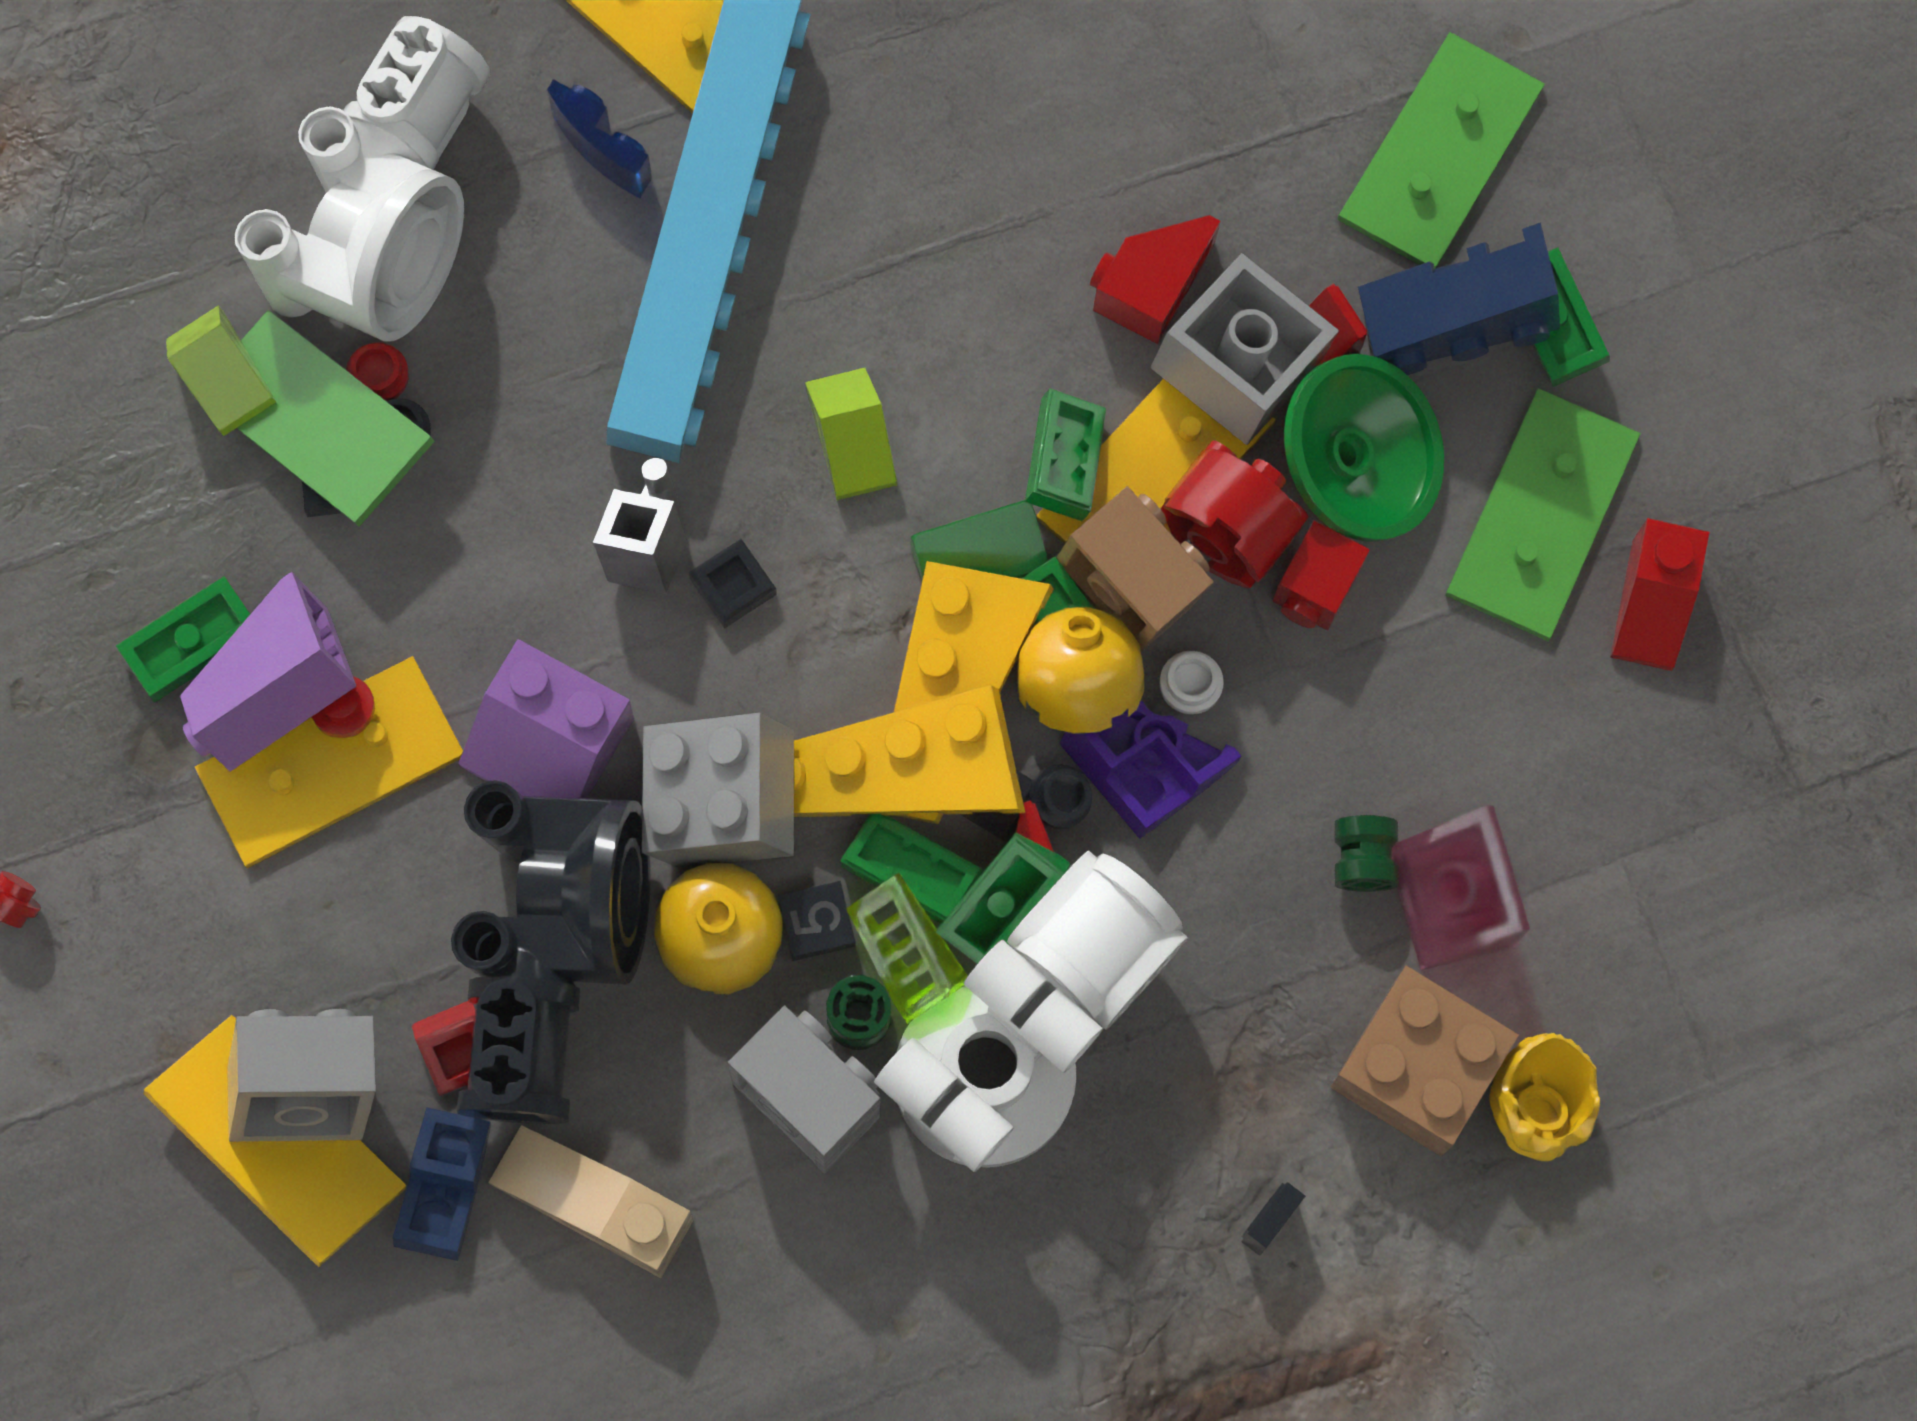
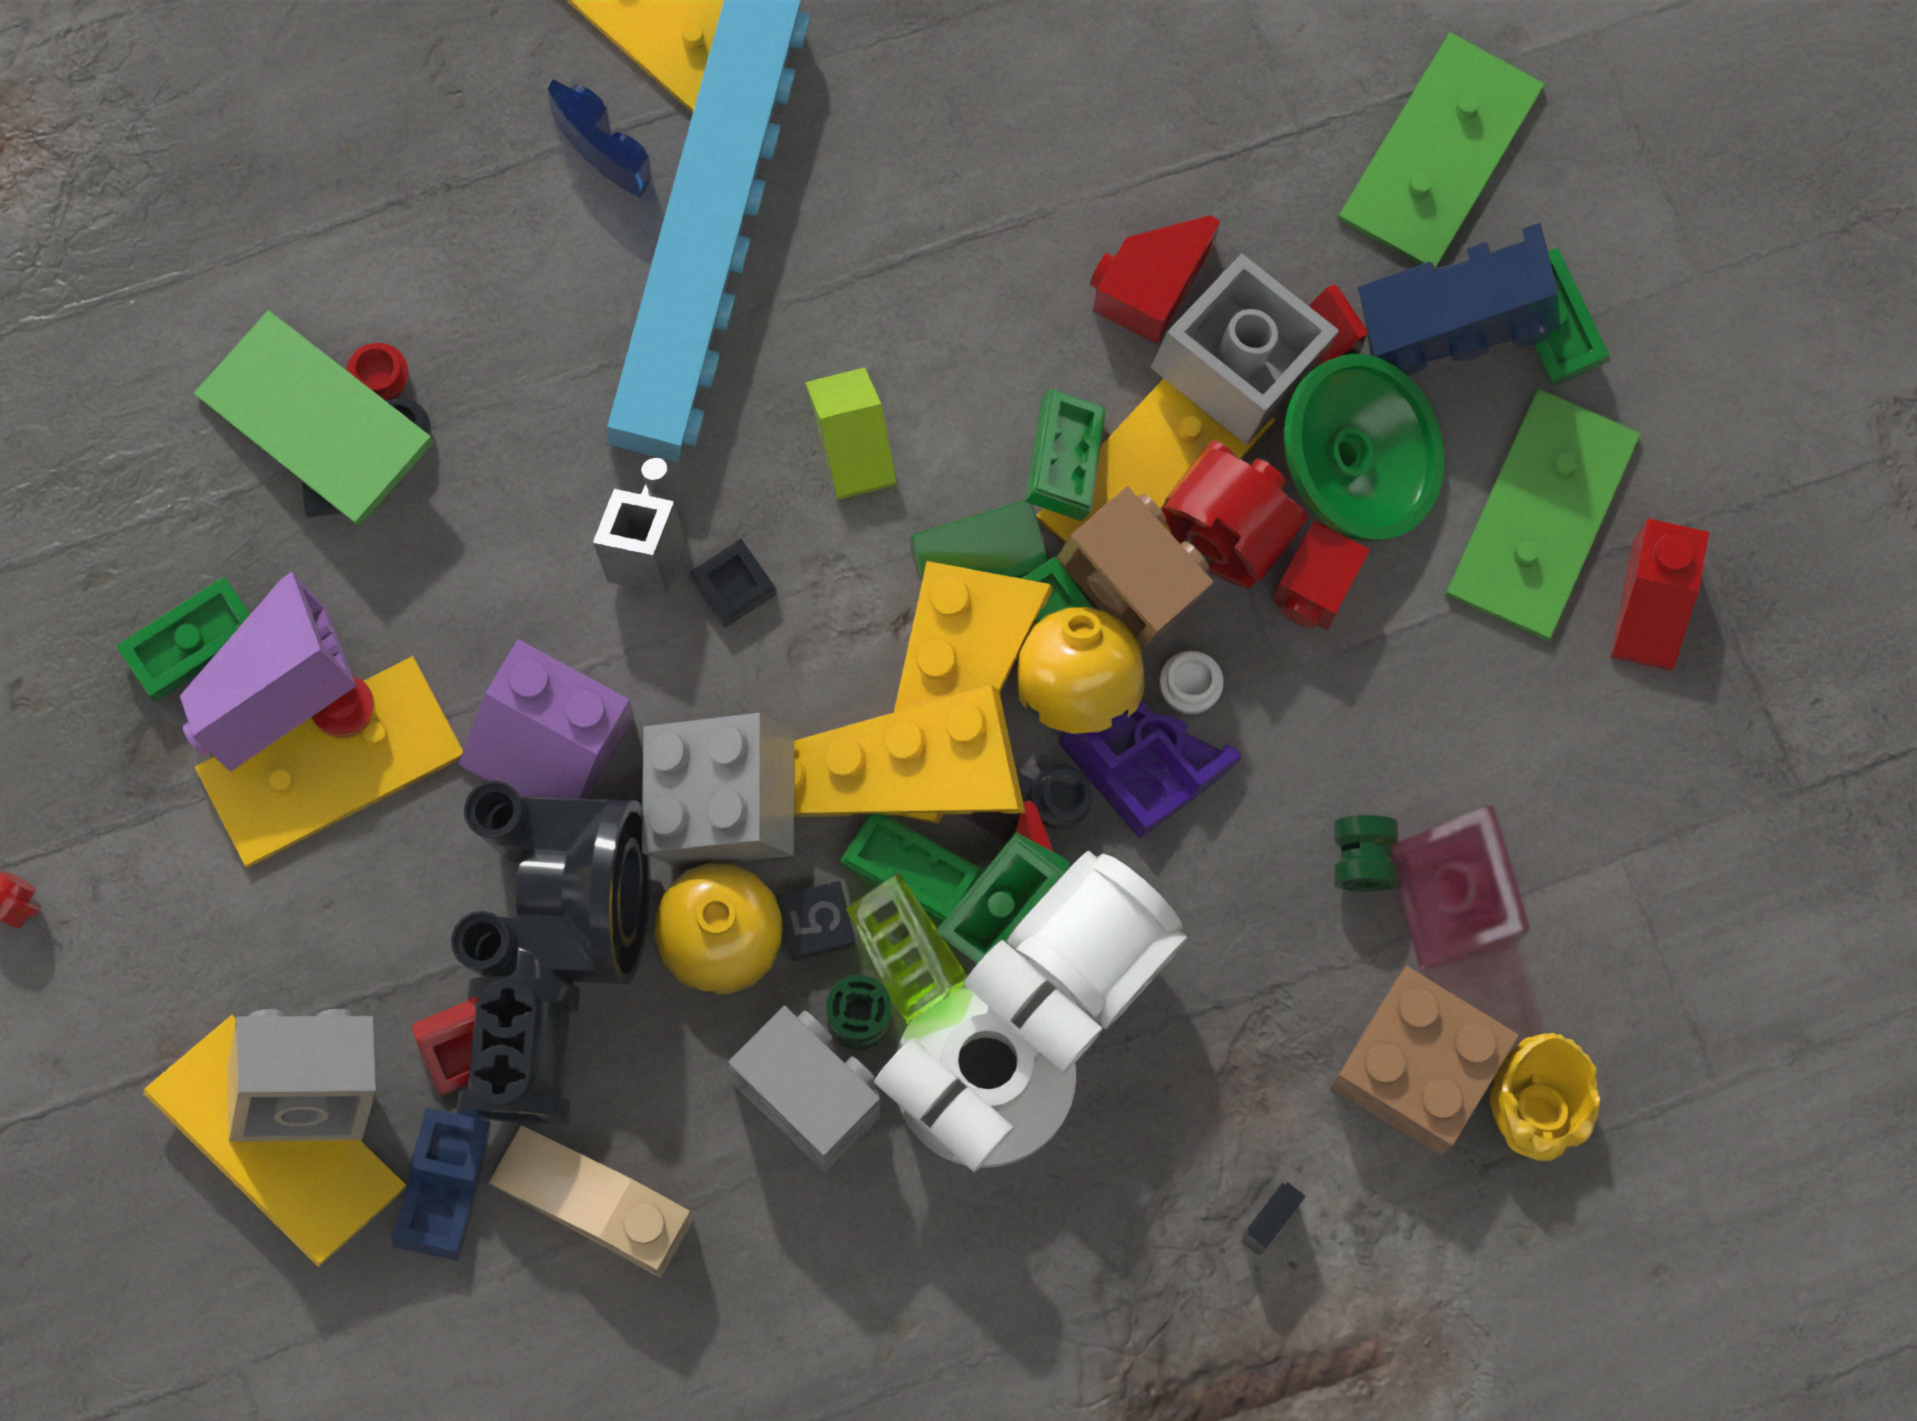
(219, 371): lime slope -> none
(386, 216): white piece -> none

